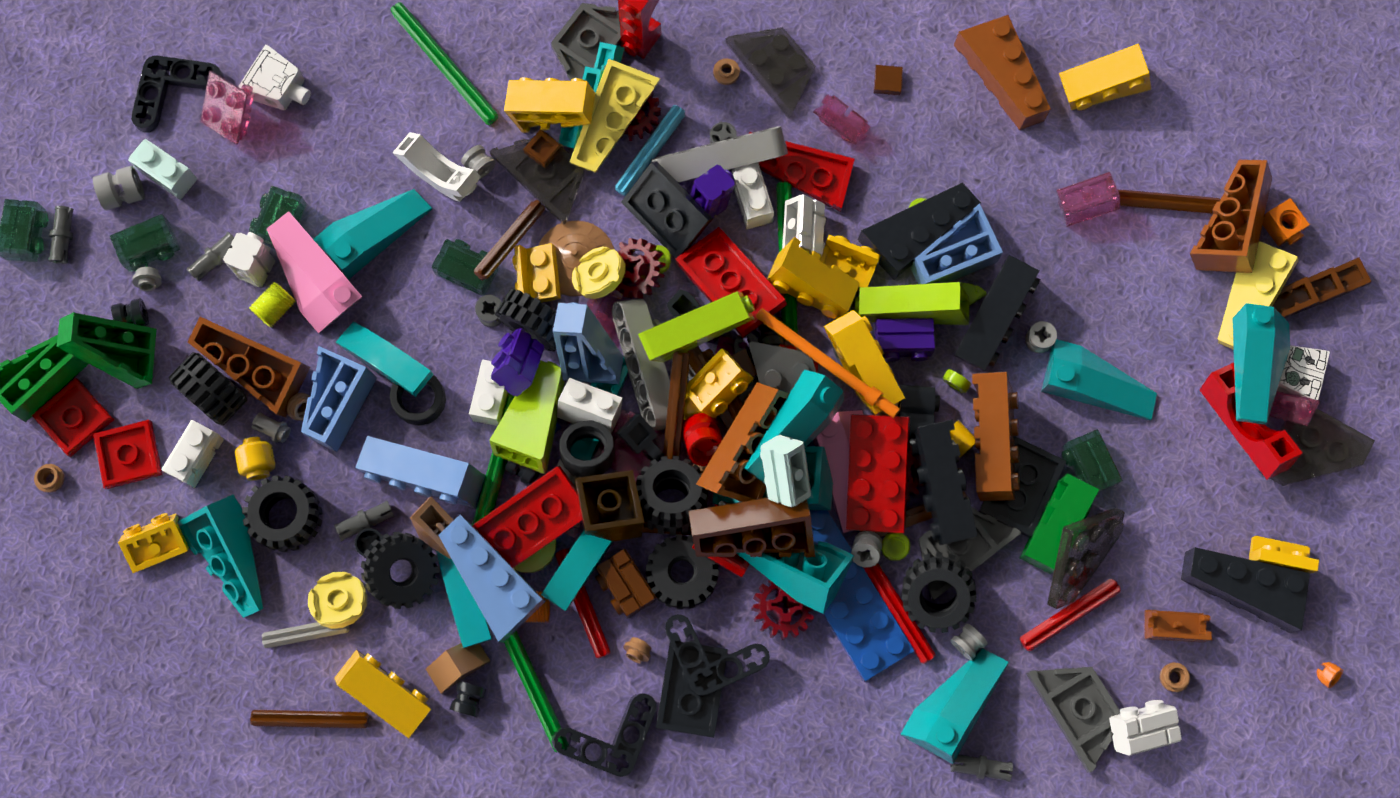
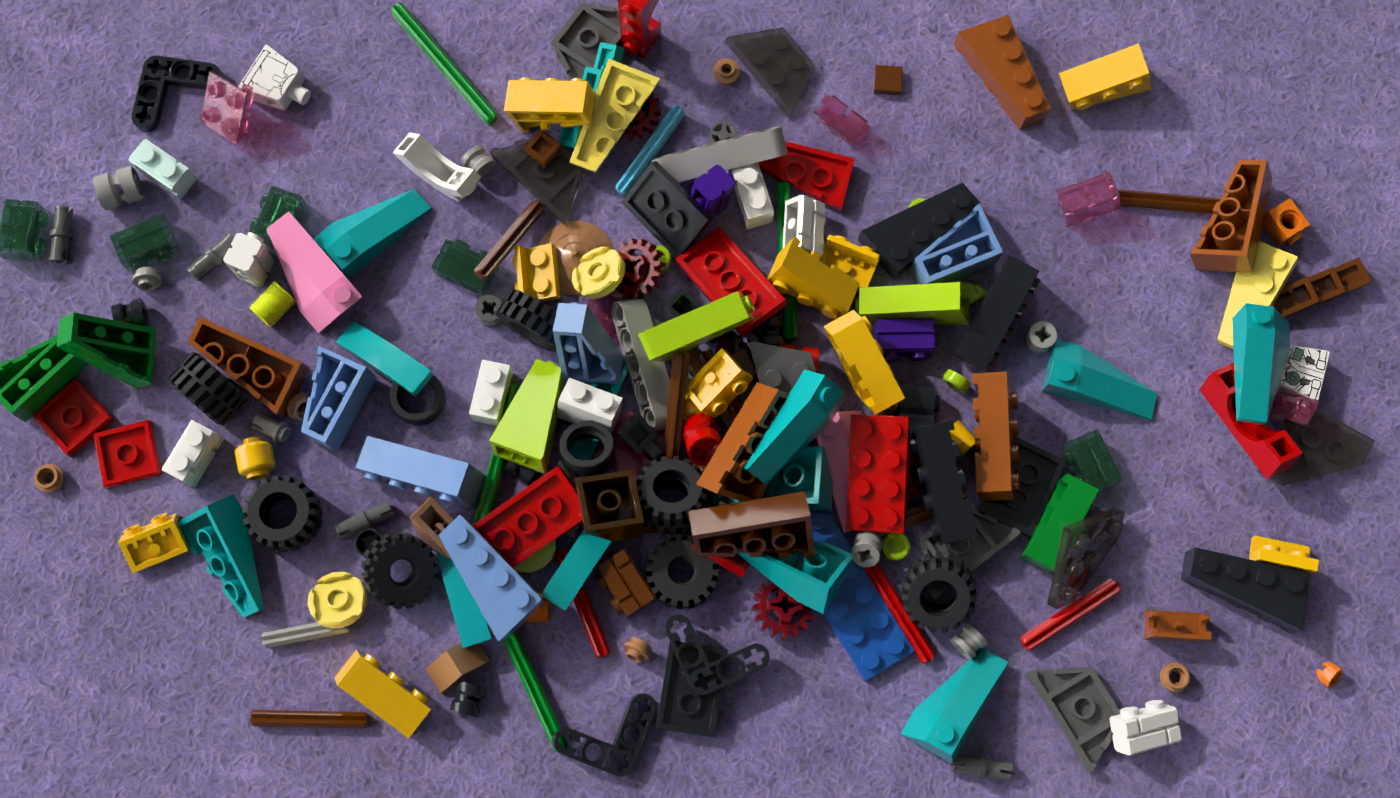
(517, 361): dark purple brick -> none
(785, 470): light aqua brick -> none
(872, 395): orange bar -> none

